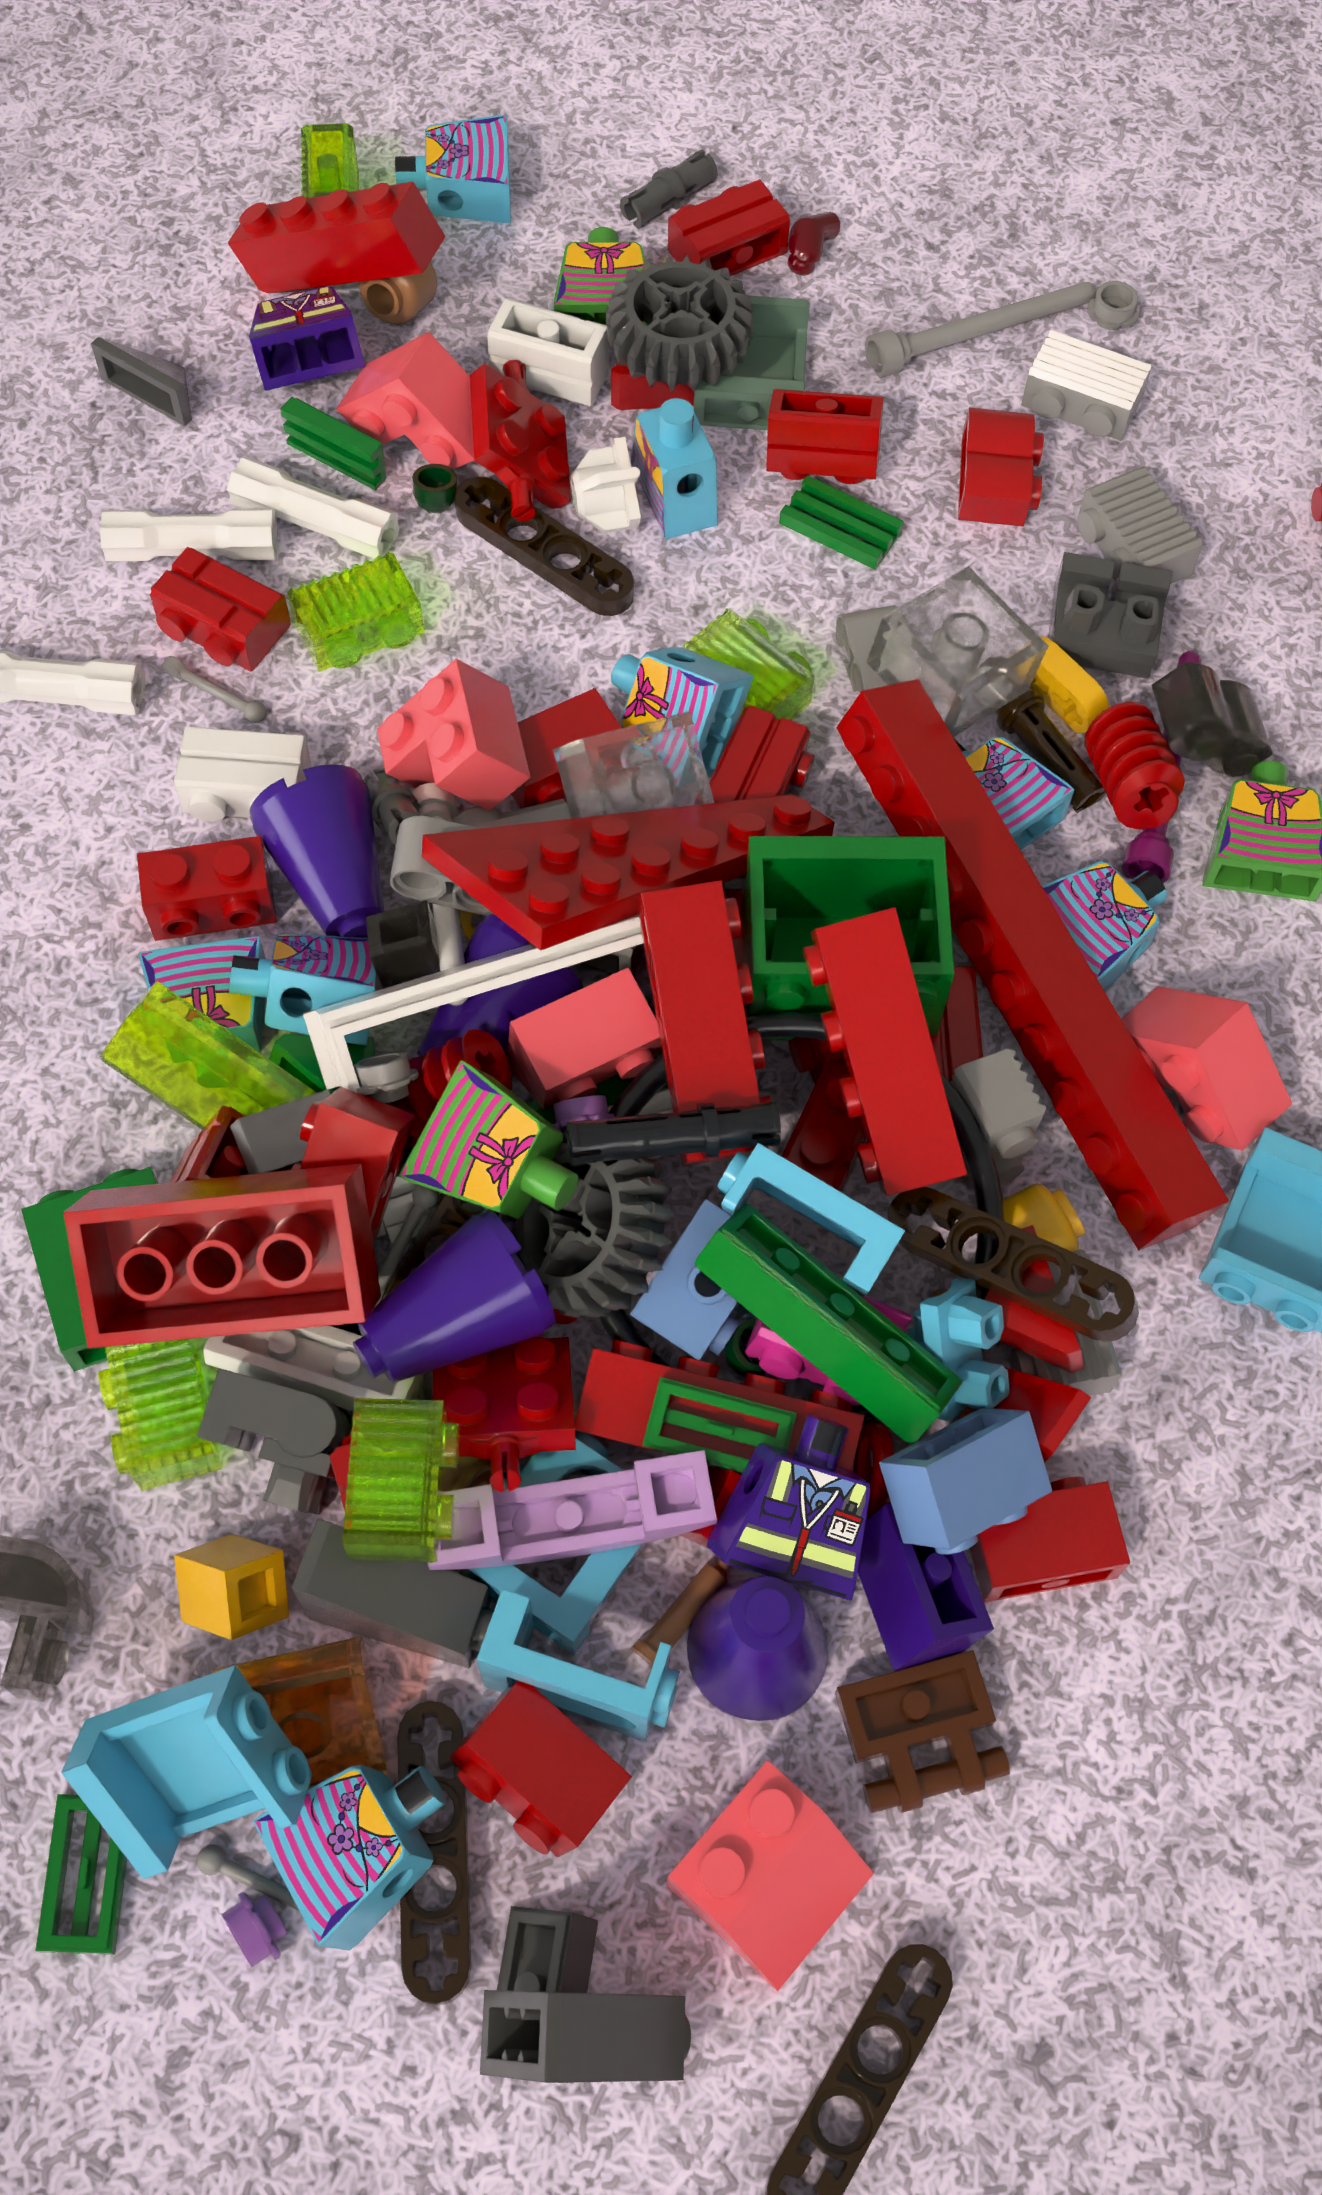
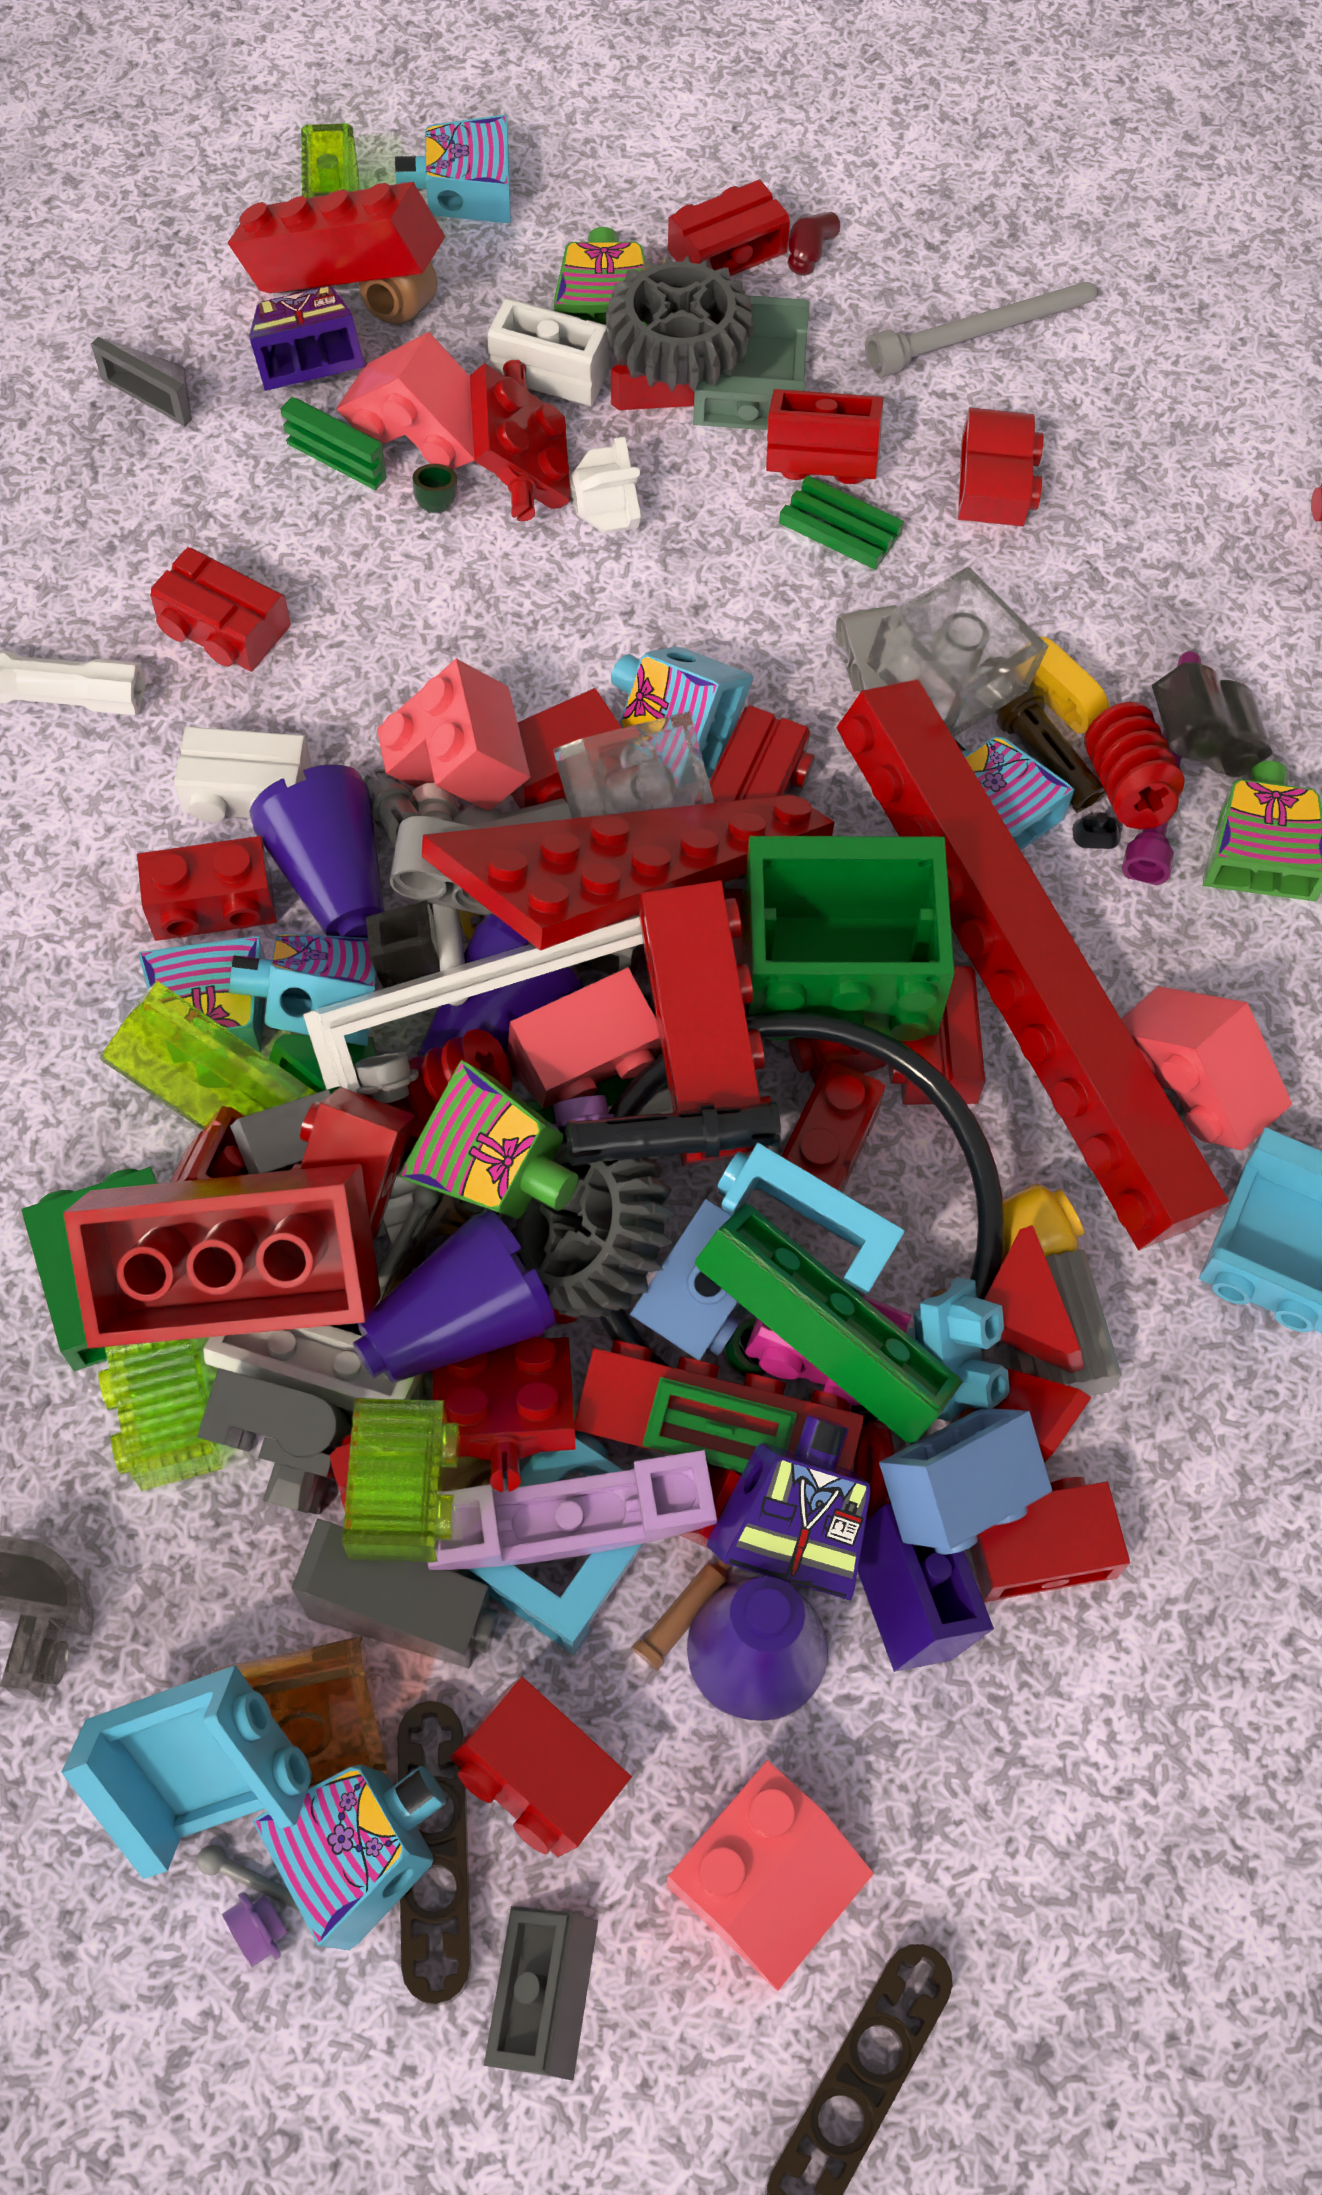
(79, 1942): green tile -> none
(146, 535): white axle -> none
(231, 1586): yellow panel -> none
(253, 711): light grey hinge -> none
(350, 522): white axle -> none
(356, 612): clear neon green brick -> none
(550, 541): dark brown beam -> none
(569, 1687): medium azure panel -> none
(583, 2036): dark grey slope -> none
(669, 188): dark grey pin -> none
(672, 450): medium azure torso -> none
(780, 680): clear neon green brick -> none
(886, 1051): red brick -> none
(915, 1709): reddish brown plate -> none
(1003, 1107): light grey brick -> none
(1015, 1254): dark brown beam -> none
(1085, 385): brick -> none
(1096, 832): none -> black rock
(1105, 633): dark grey hips -> none
(1108, 916): torso -> none
(1114, 305): light grey plate -> none
(1138, 525): light grey brick -> none

